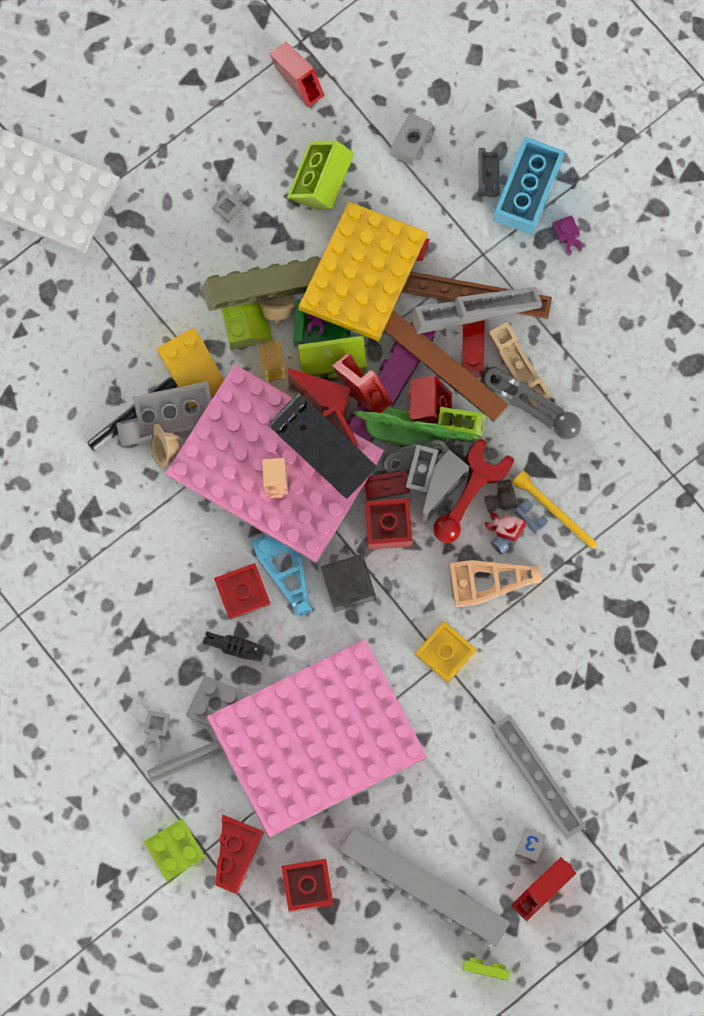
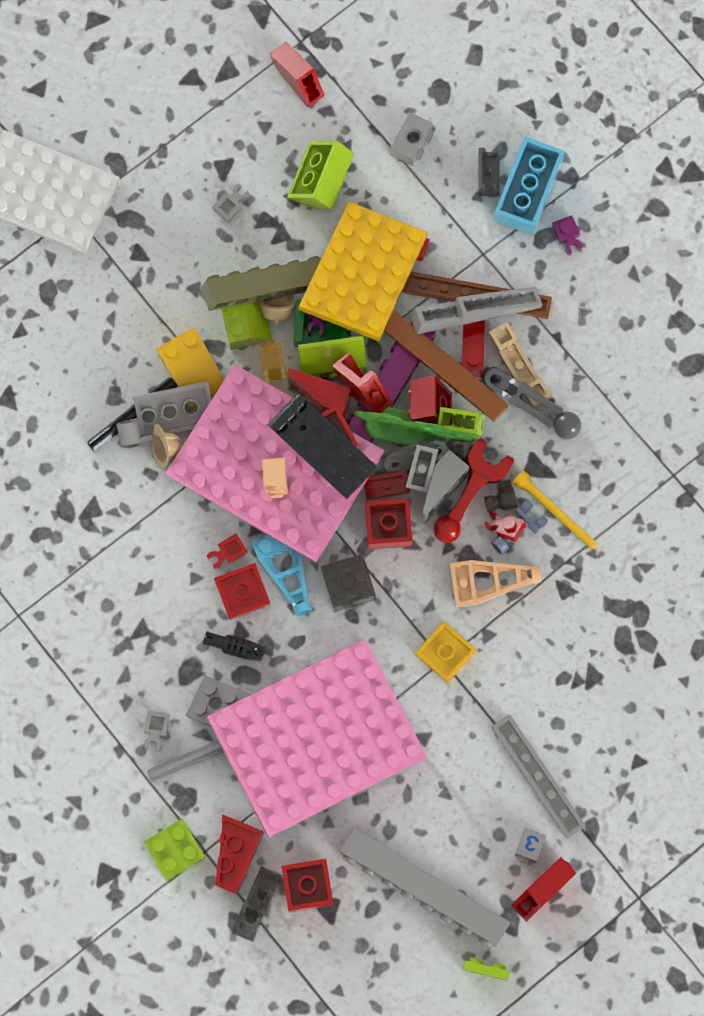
(230, 550): none -> red plate
(256, 904): none -> clear smoke slope

